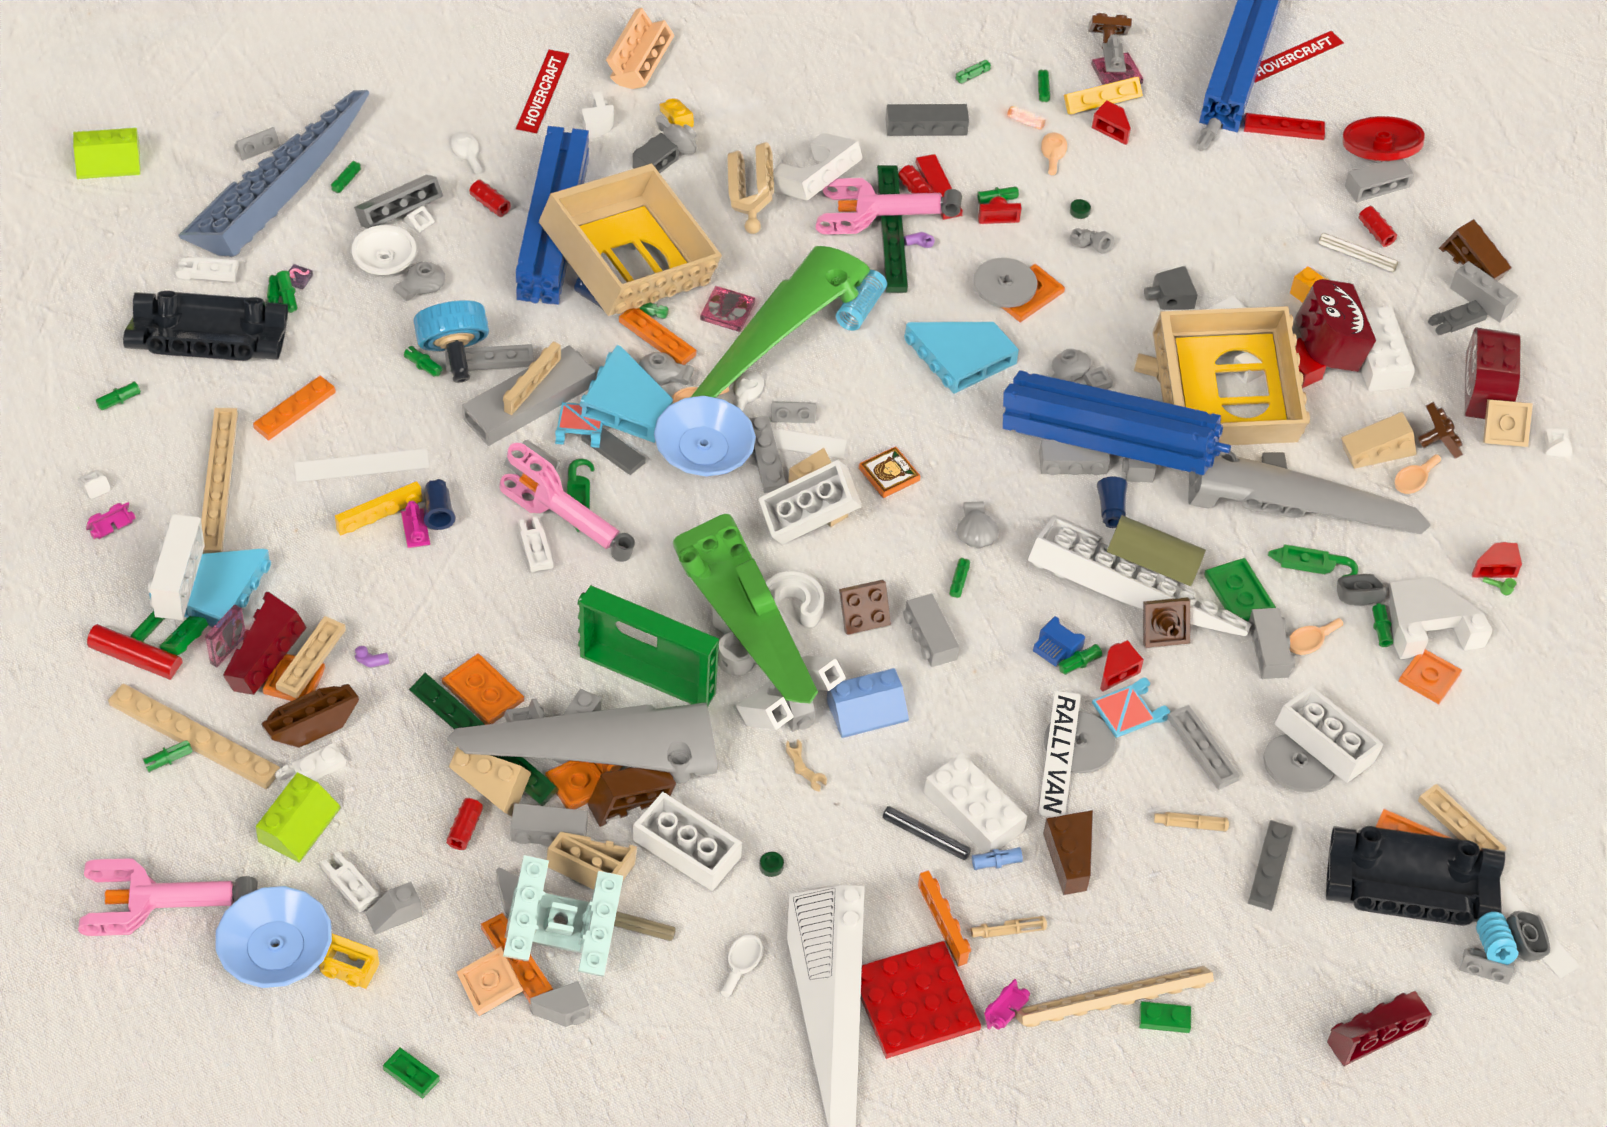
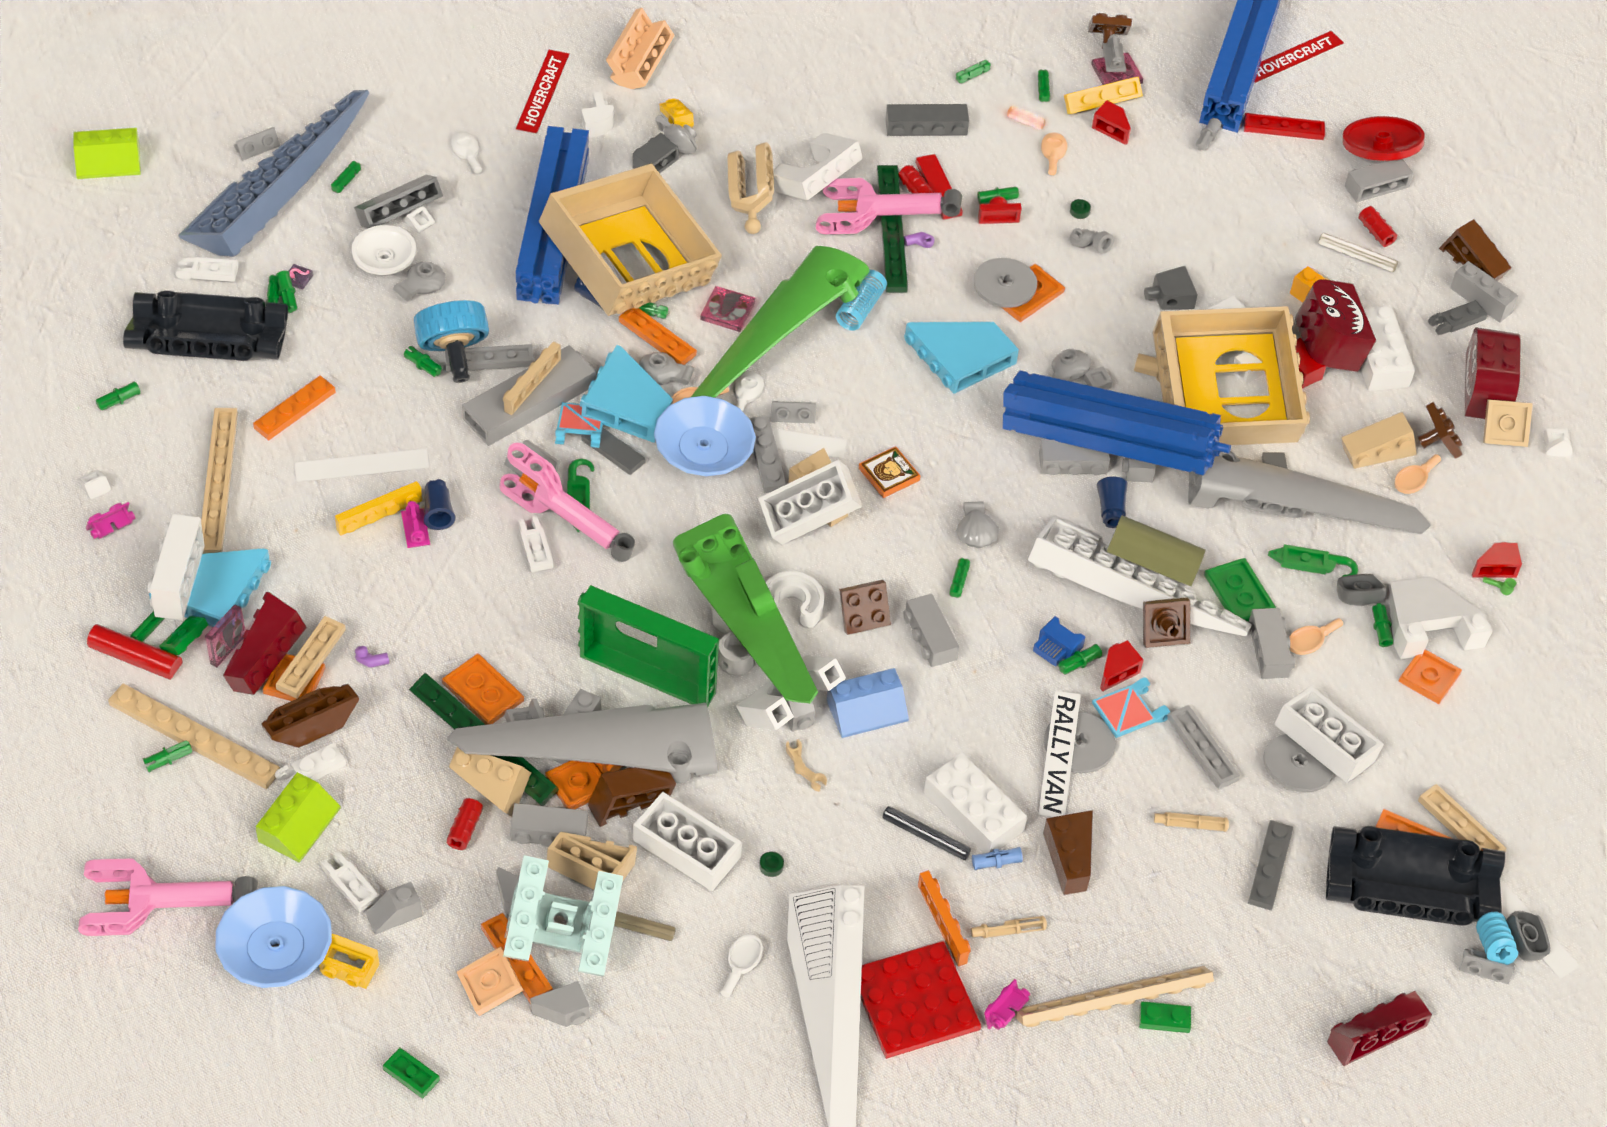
(490, 198): red axle -> none

